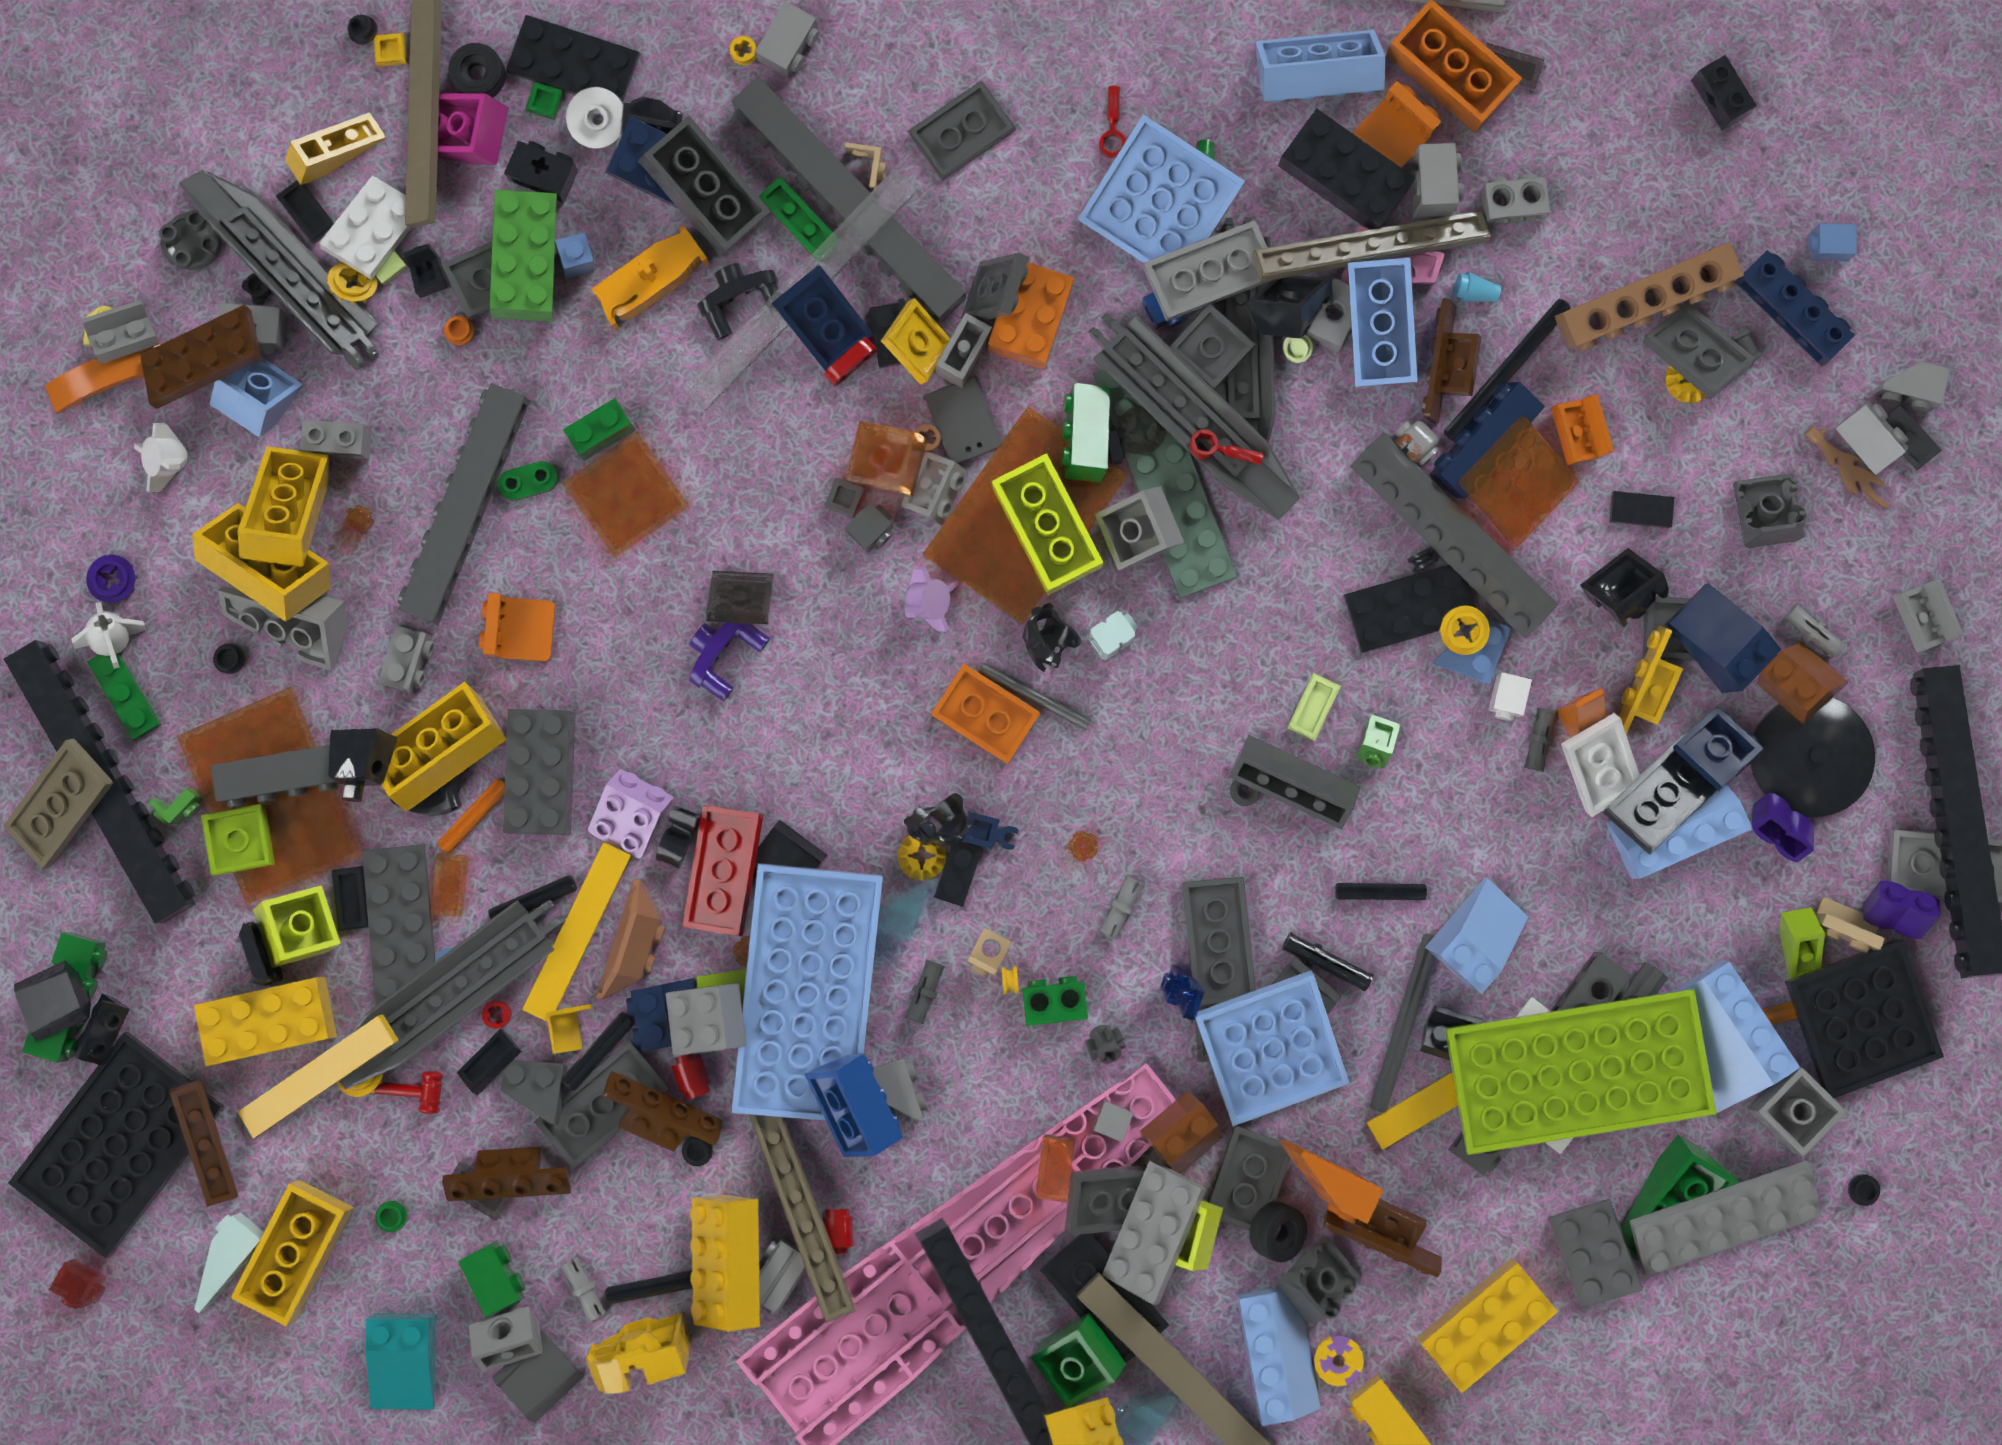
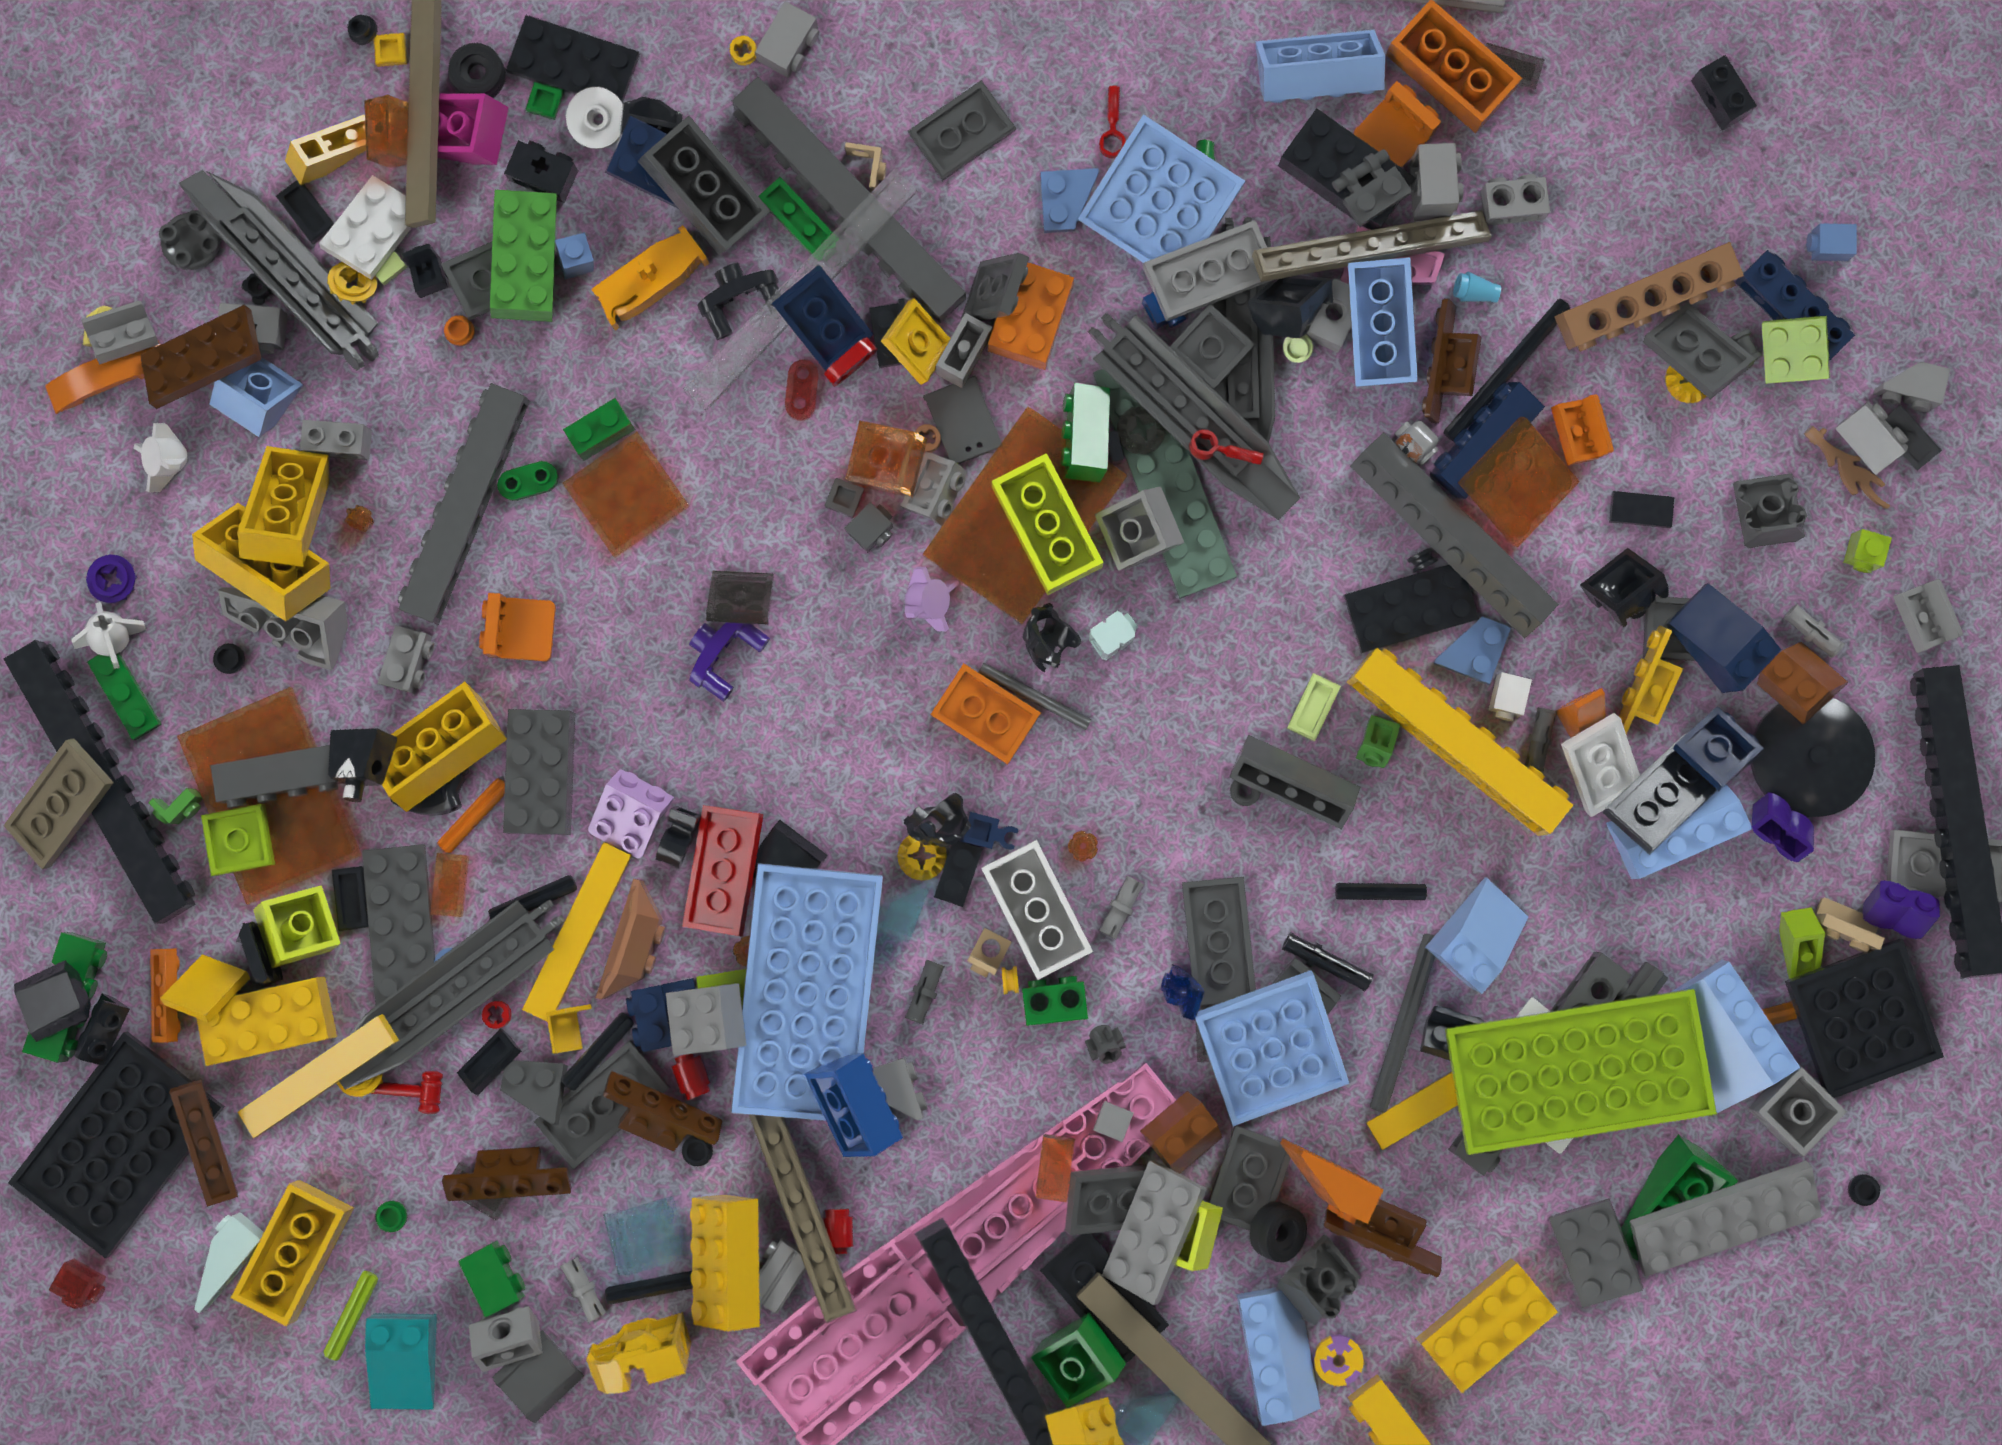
(164, 1020): none -> orange plate
(205, 988): none -> yellow tile
(350, 1315): none -> lime axle
(386, 130): none -> clear orange brick
(645, 1236): none -> clear light blue bracket
(801, 389): none -> clear red plate
(1037, 909): none -> white brick
(1065, 197): none -> medium blue wing
(1378, 195): none -> dark grey plate
(1460, 742): none -> yellow brick
(1468, 616): yellow gear -> none
(1796, 349): none -> lime plate
(1867, 551): none -> lime brick

